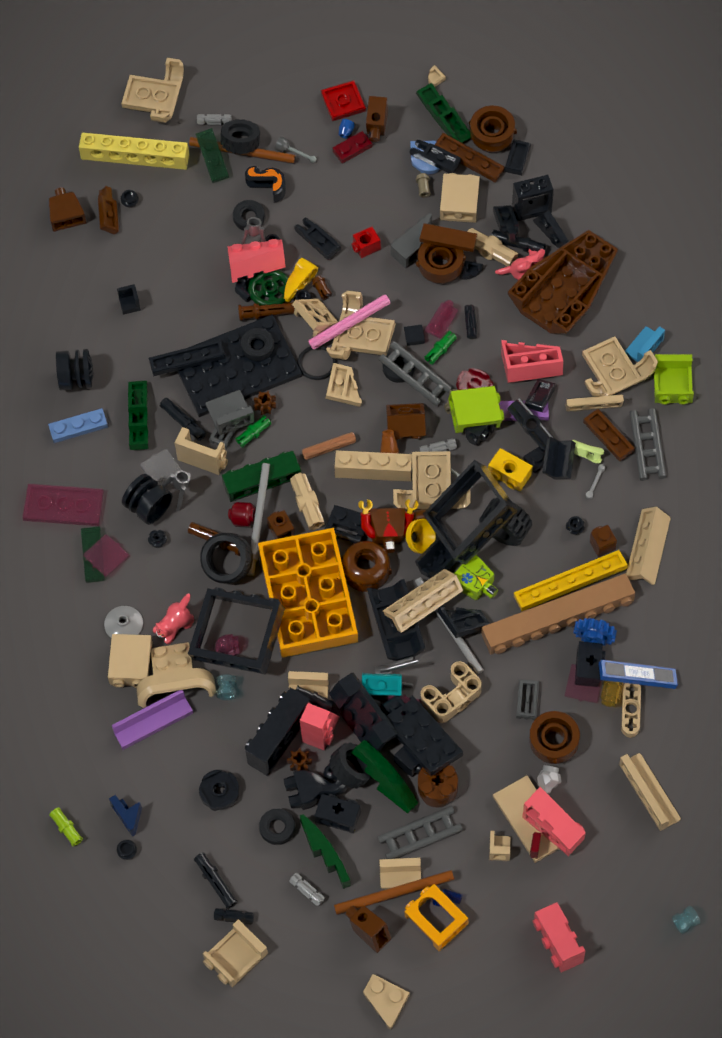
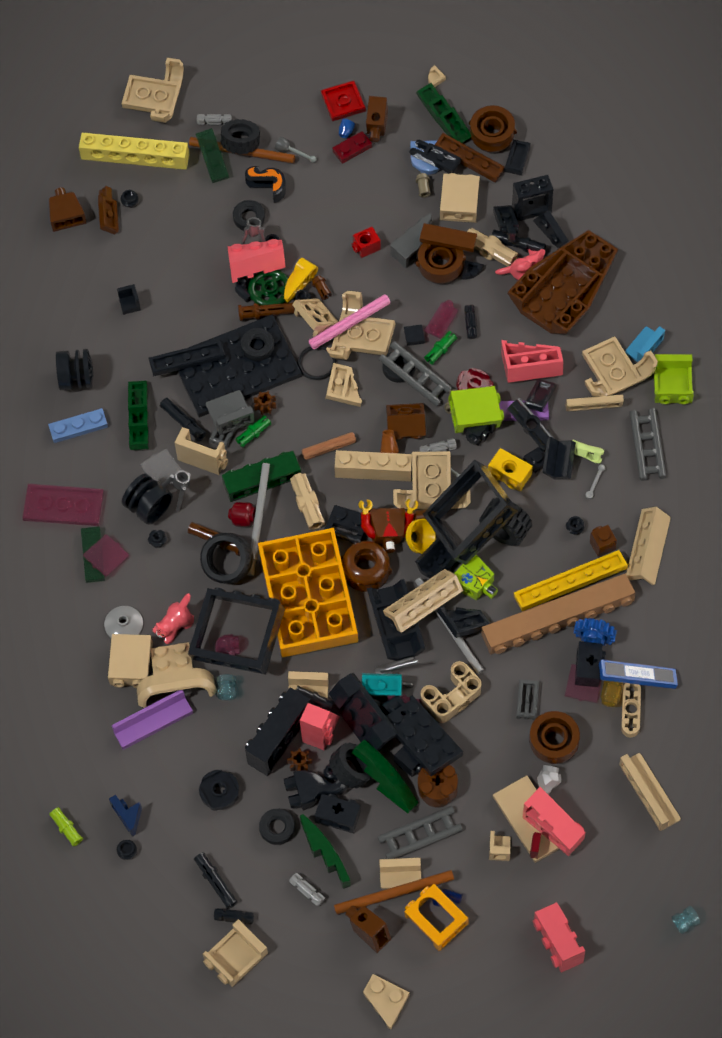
(280, 525): reddish brown brick -> none
(318, 238): black hinge -> none
(608, 435): reddish brown plate -> none

